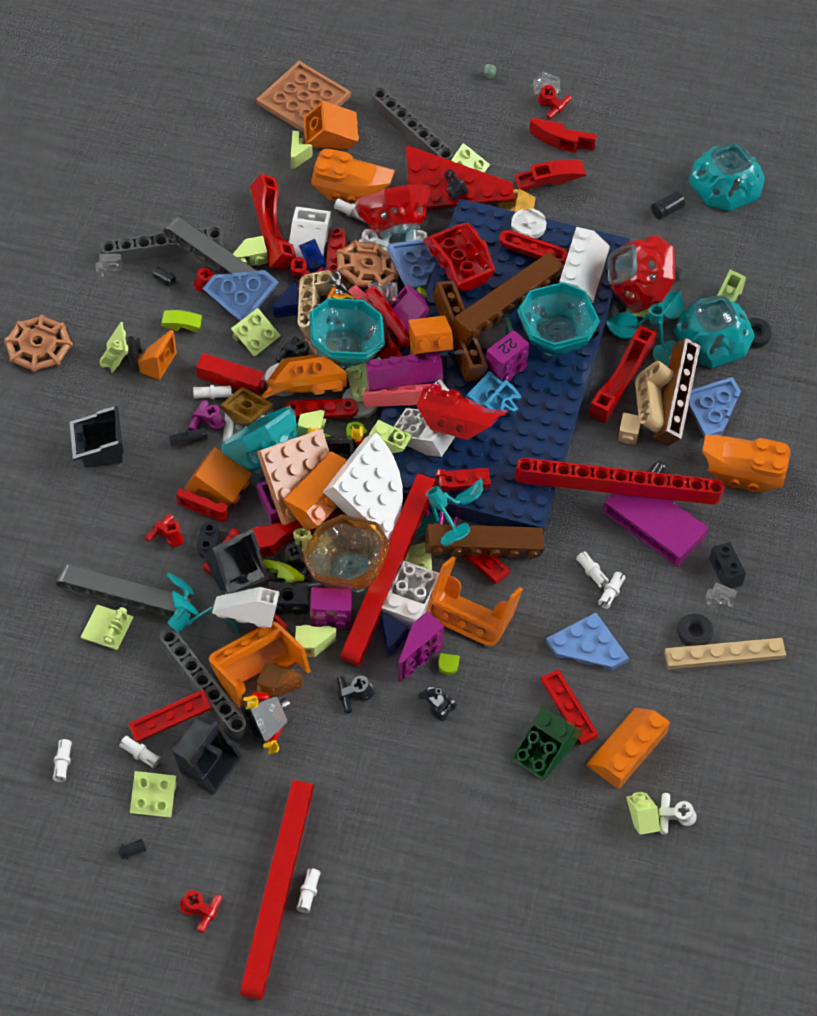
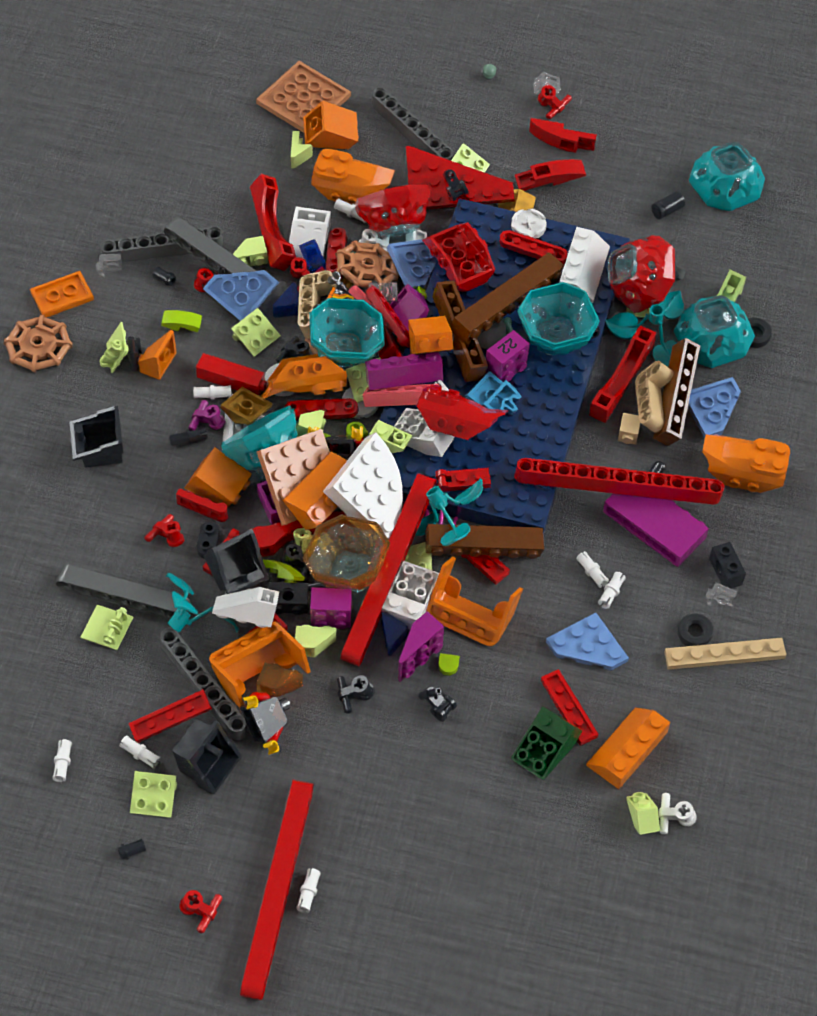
(61, 294): none -> orange tile

